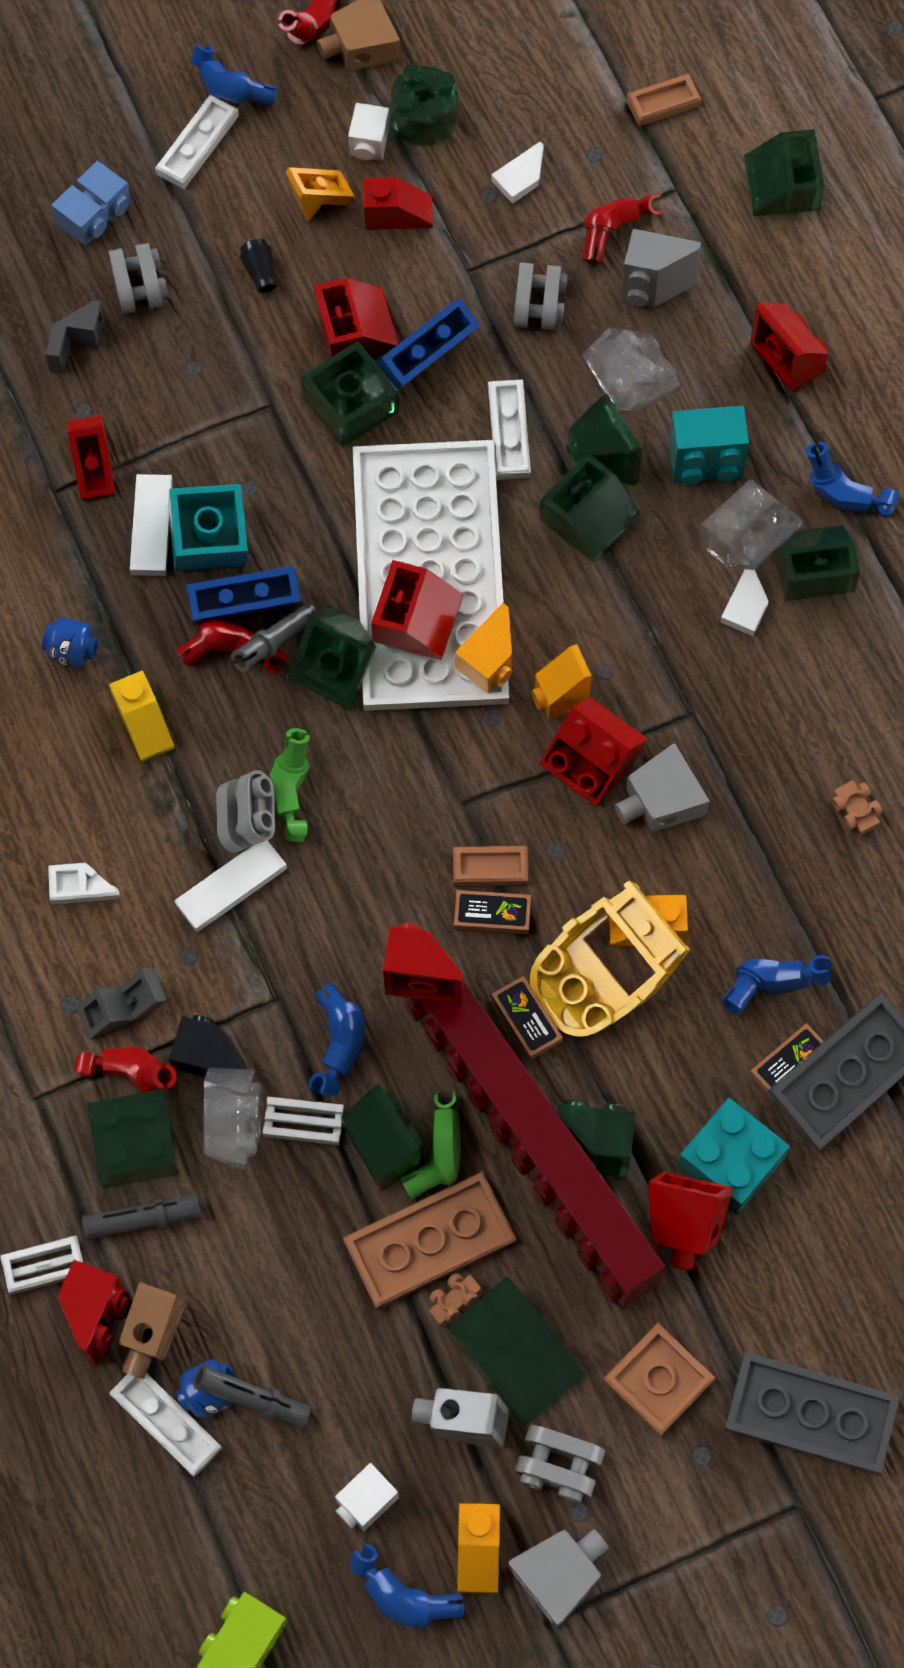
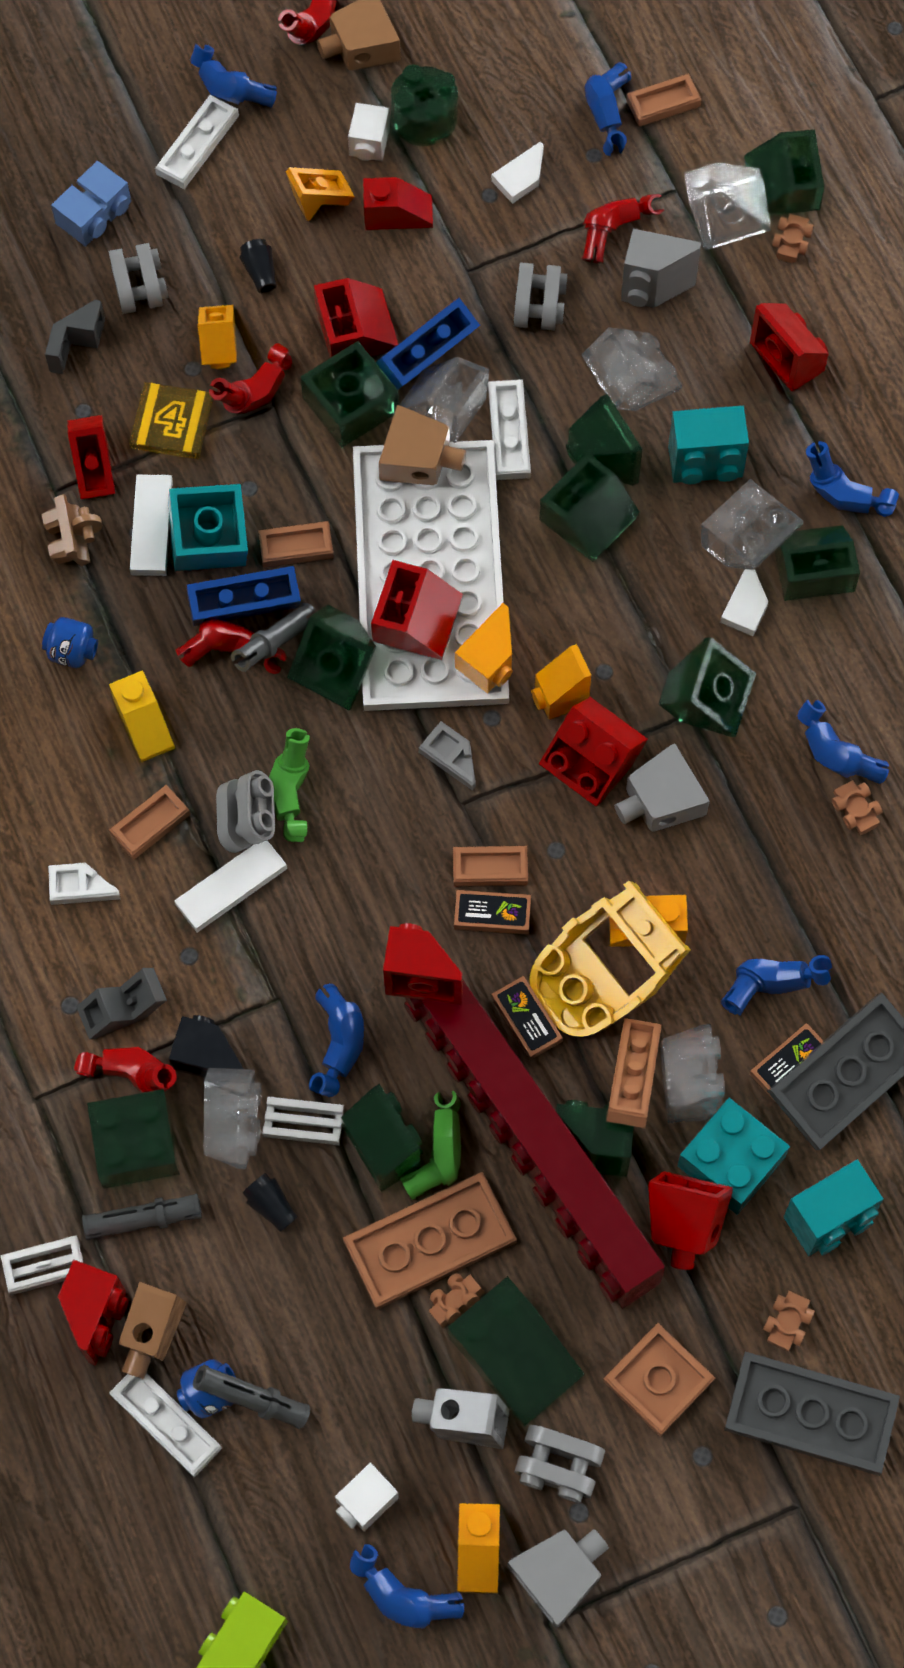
(76, 529): none -> medium nougat hips
(150, 822): none -> nougat tile
(171, 420): none -> clear yellow tile
(217, 336): none -> light orange slope
(257, 391): none -> red arm
(270, 1202): none -> black cone
(295, 544): none -> nougat tile
(417, 449): none -> medium nougat torso
(449, 394): none -> clear slope
(450, 753): none -> light grey tile
(603, 104): none -> blue arm
(634, 1073): none -> nougat tile
(690, 1075): none -> clear slope
(709, 689): none -> clear green slope
(727, 203): none -> clear slope
(785, 1329): none -> nougat piece
(792, 242): none -> nougat piece
(834, 754): none -> blue arm
(834, 1208): none -> teal brick

